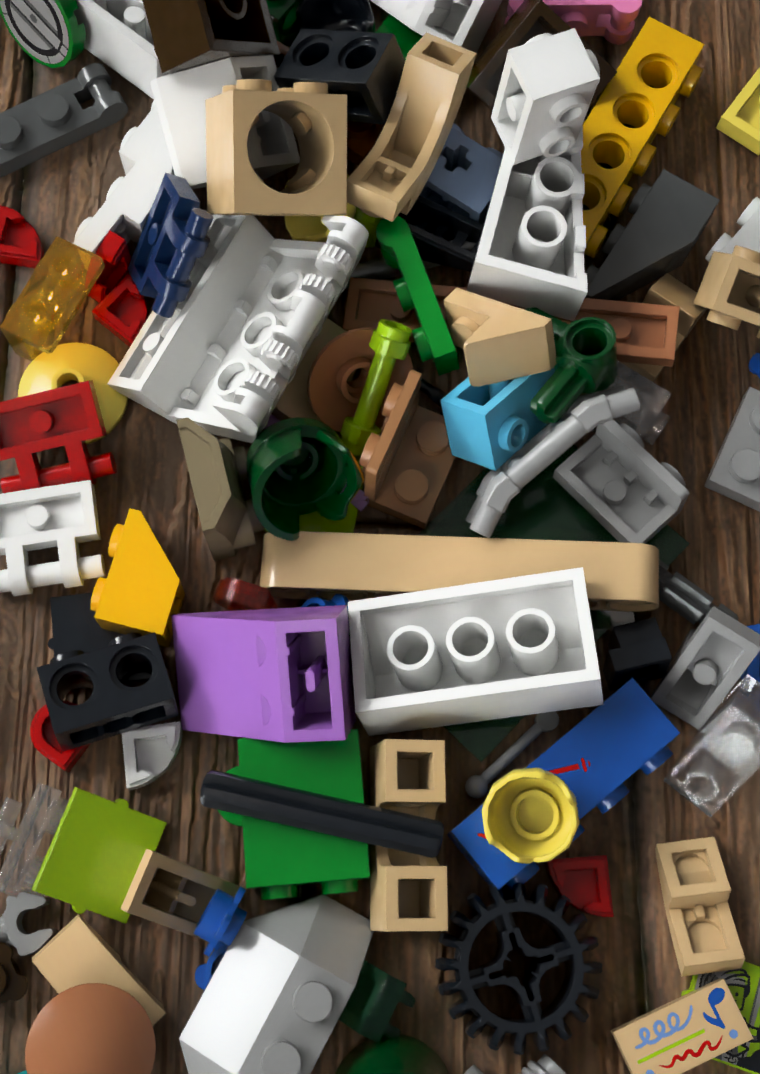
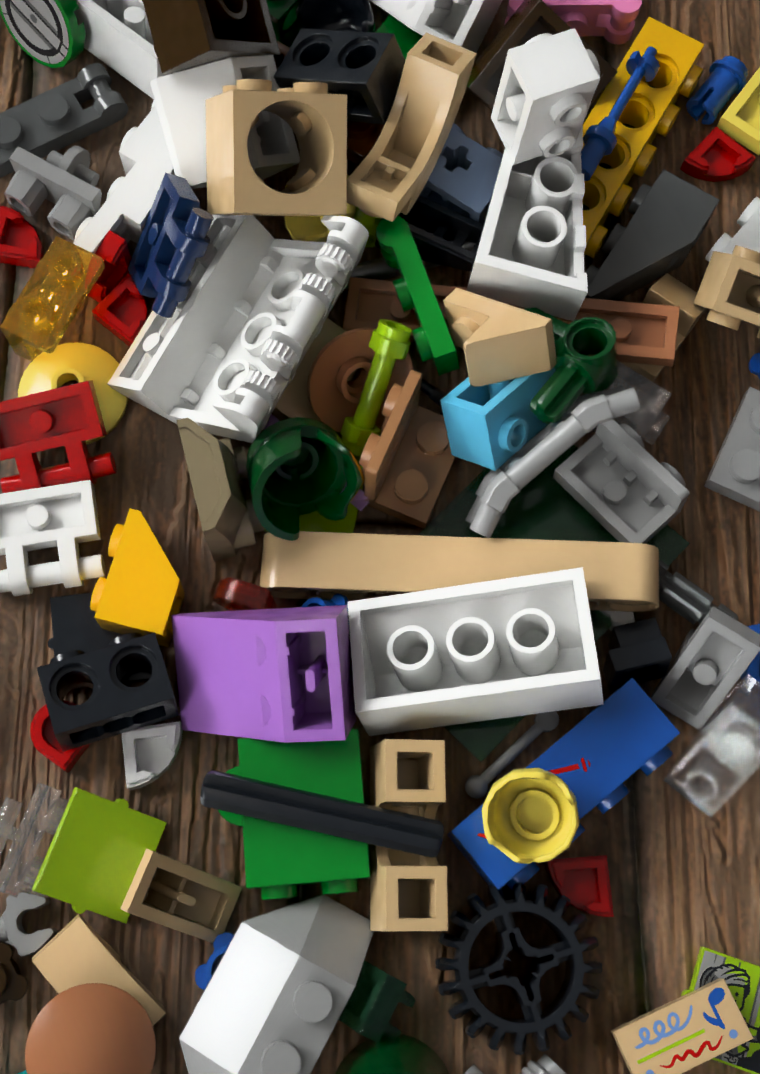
(60, 180): none -> light grey hips
(221, 919): blue plate -> none
(600, 138): none -> blue piece
(698, 906): tan slope -> none
(718, 158): none -> red tile
(725, 79): none -> blue pin

